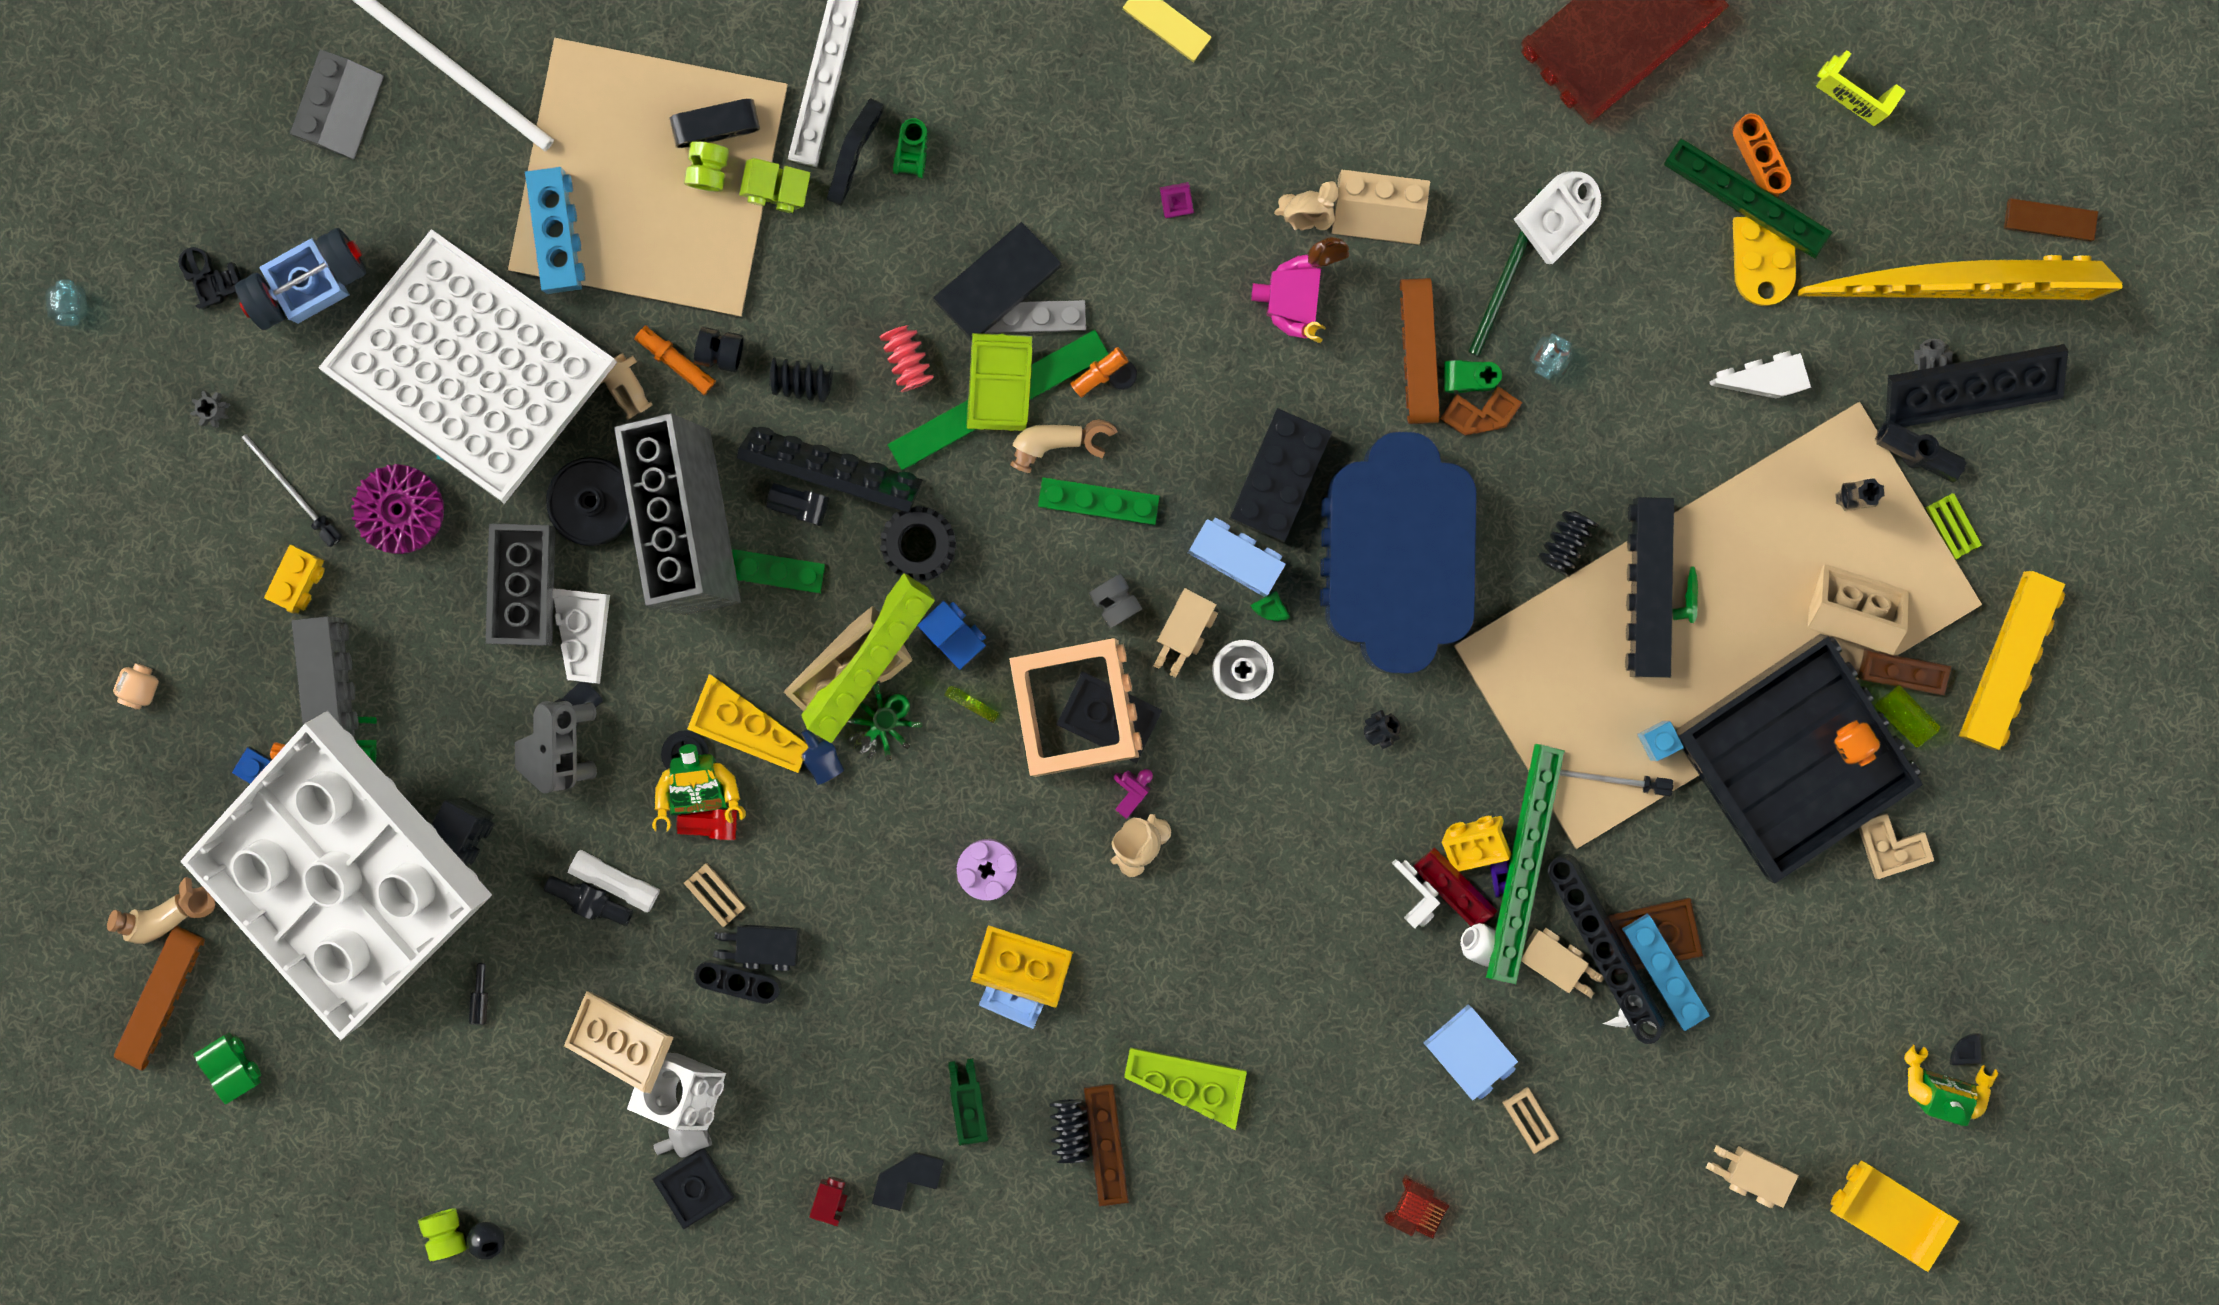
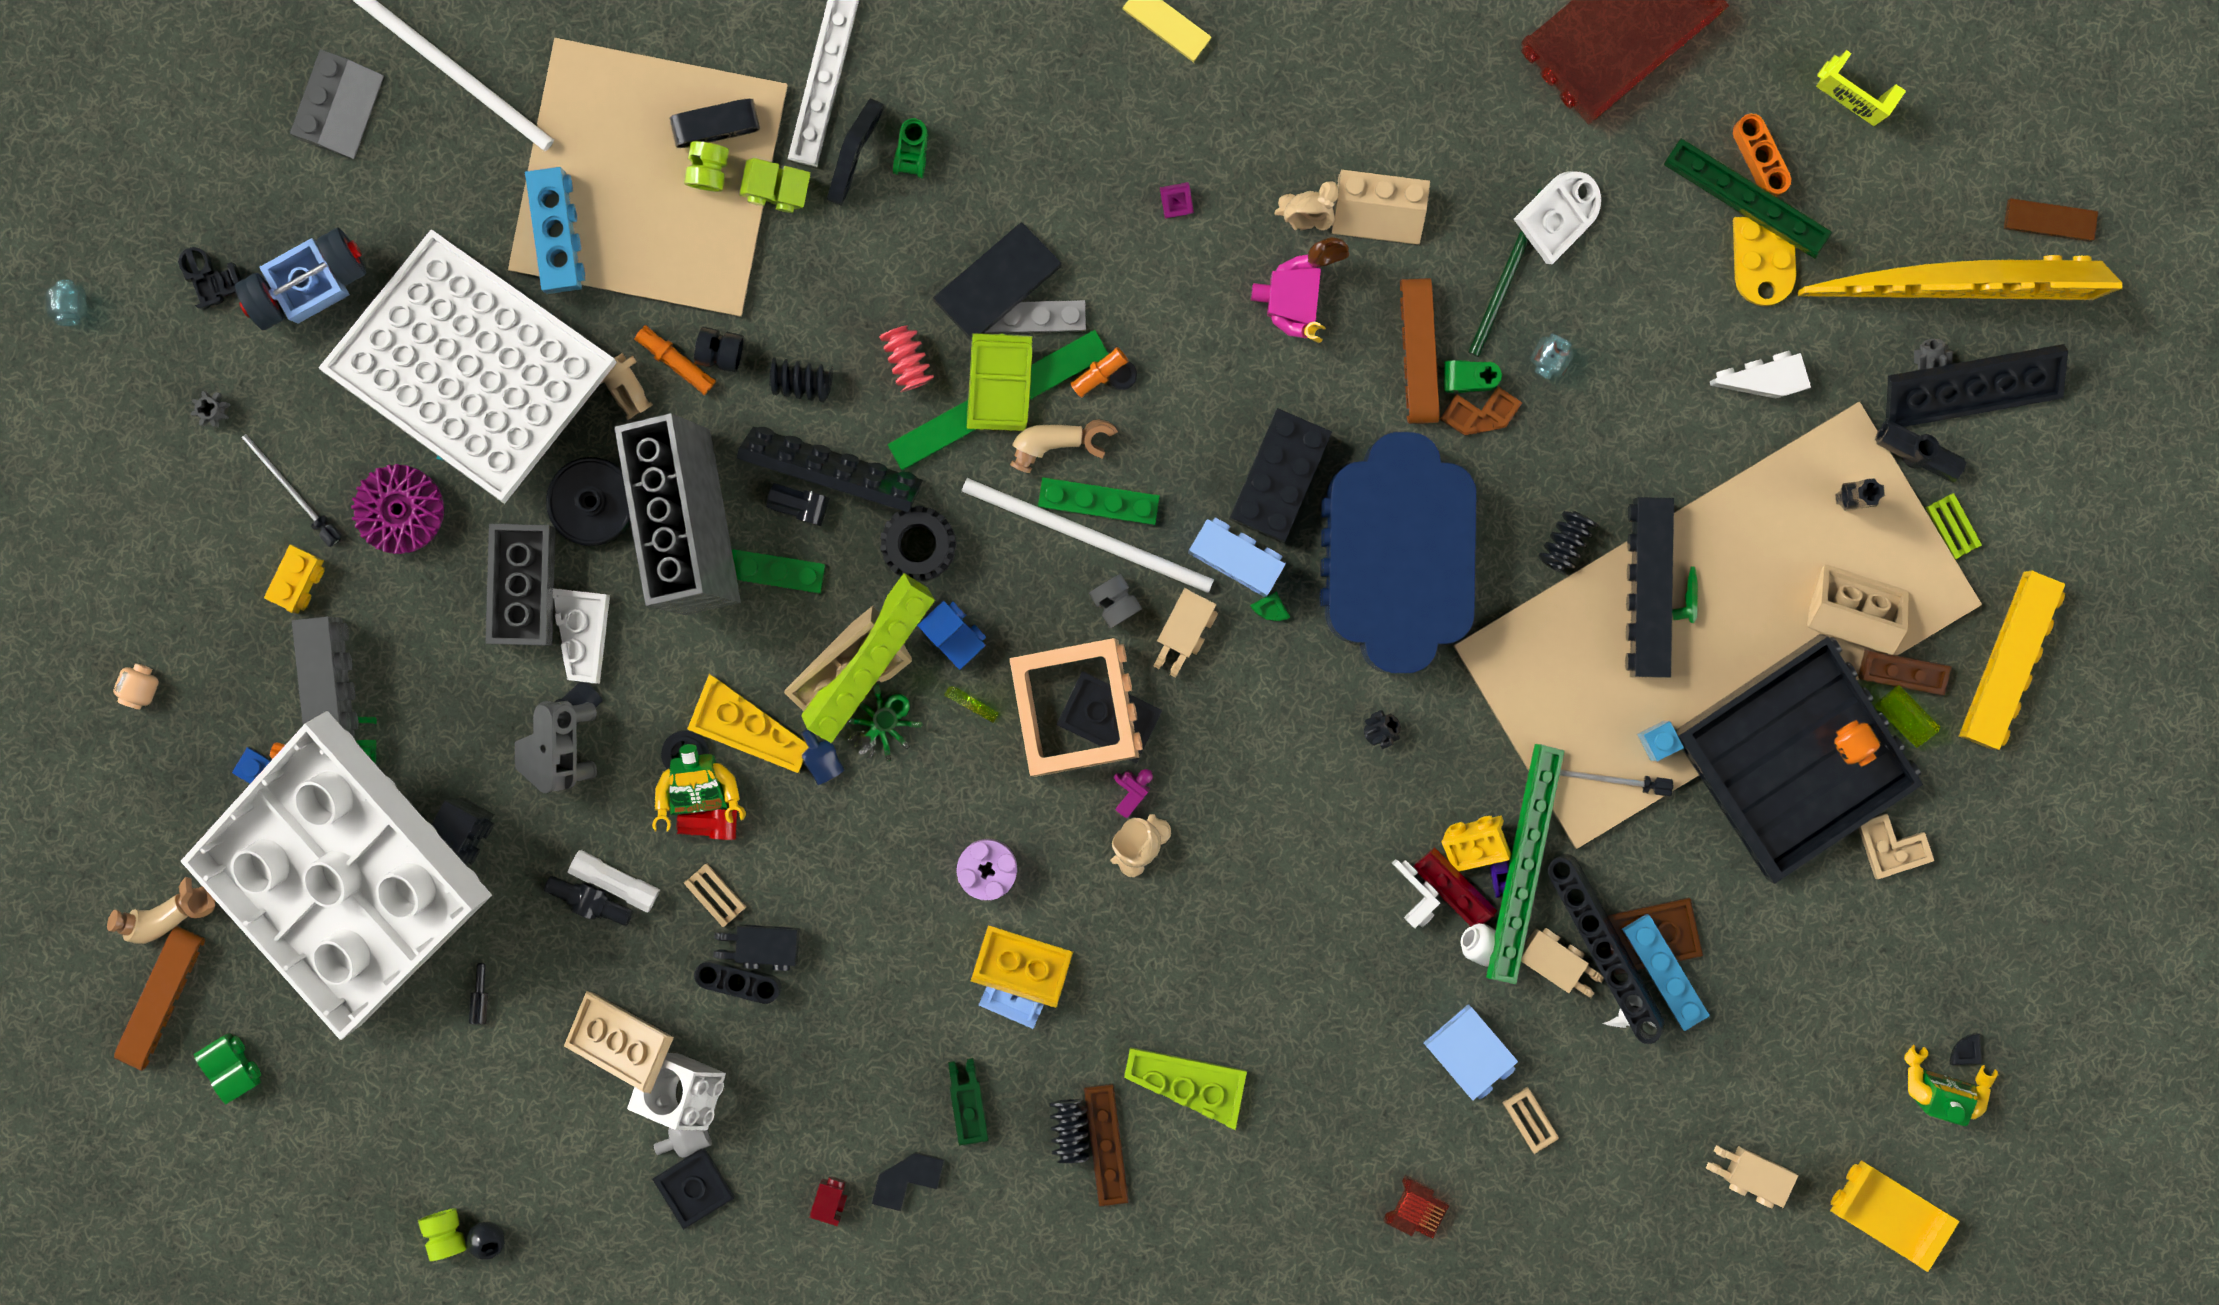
(1087, 535): none -> white piece
(1254, 657): white brick -> none

